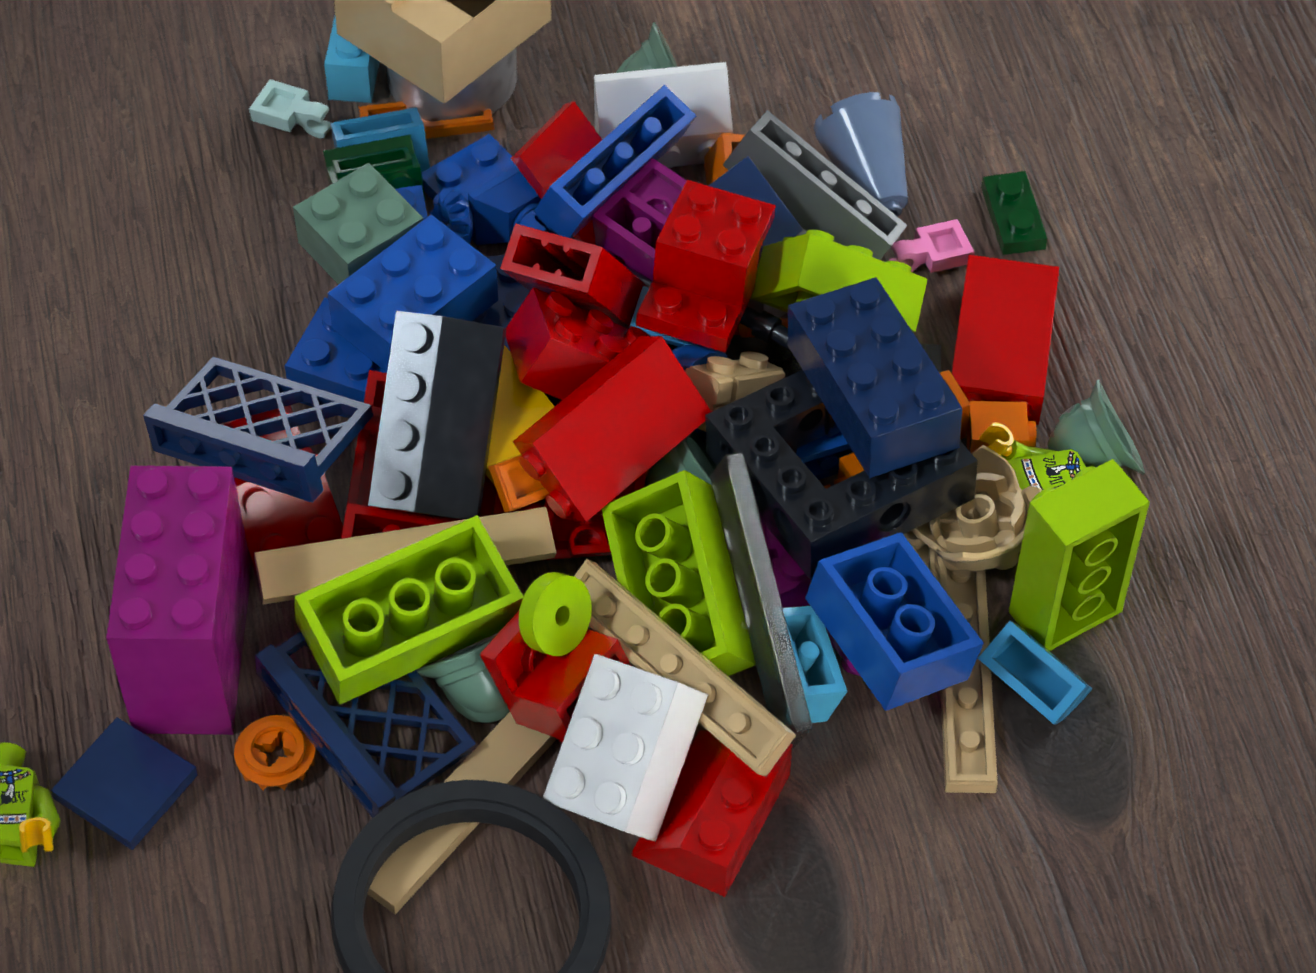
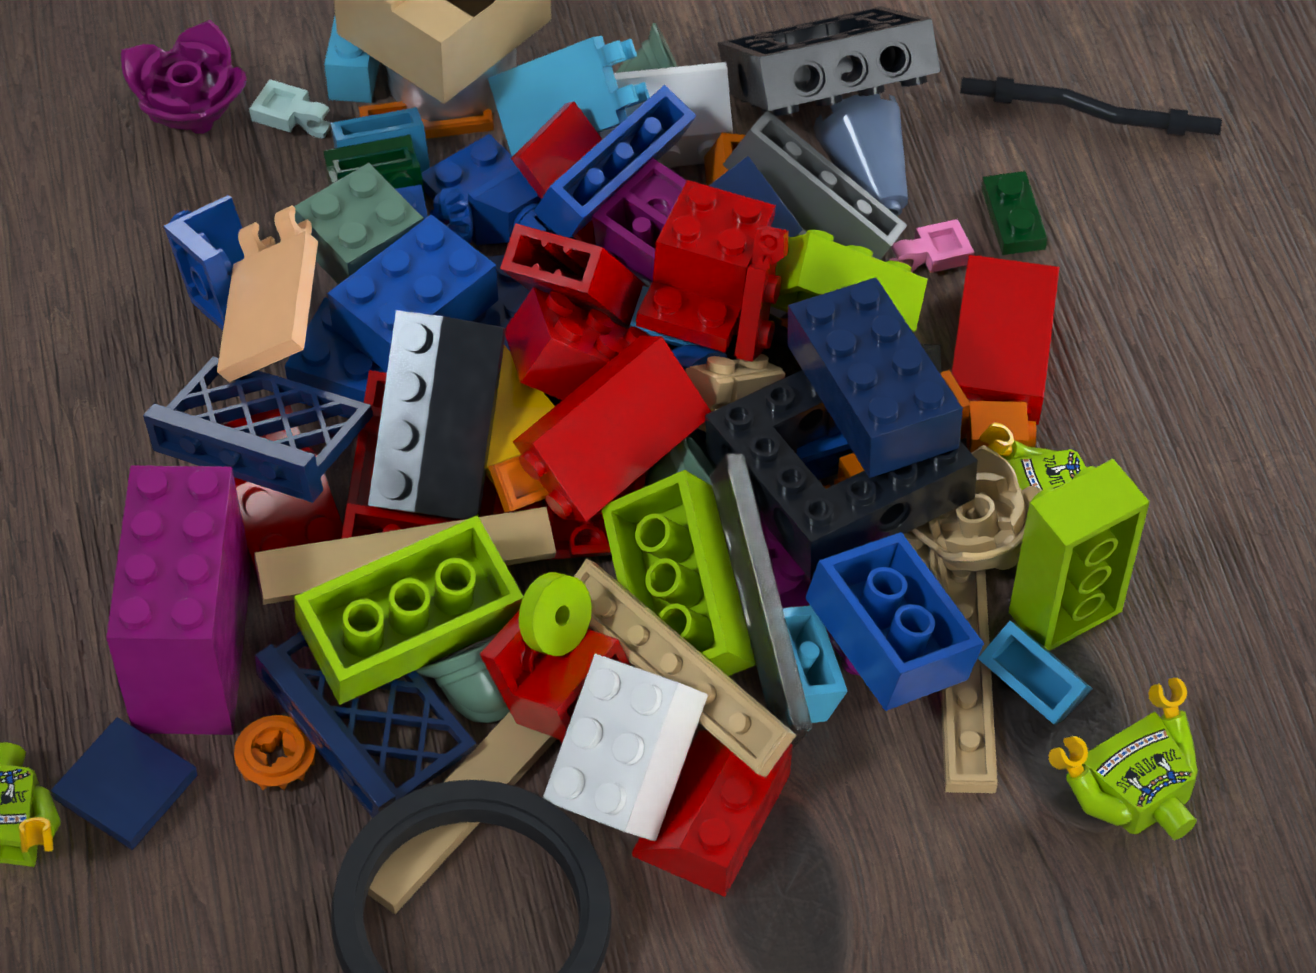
(189, 82): none -> magenta brick
(205, 252): none -> blue plate
(268, 297): none -> light nougat tile
(577, 73): none -> medium azure tile
(761, 290): none -> red hinge
(882, 50): none -> black brick
(1095, 433): sand green piece -> none
(1140, 772): none -> lime torso
(1174, 121): none -> black bar

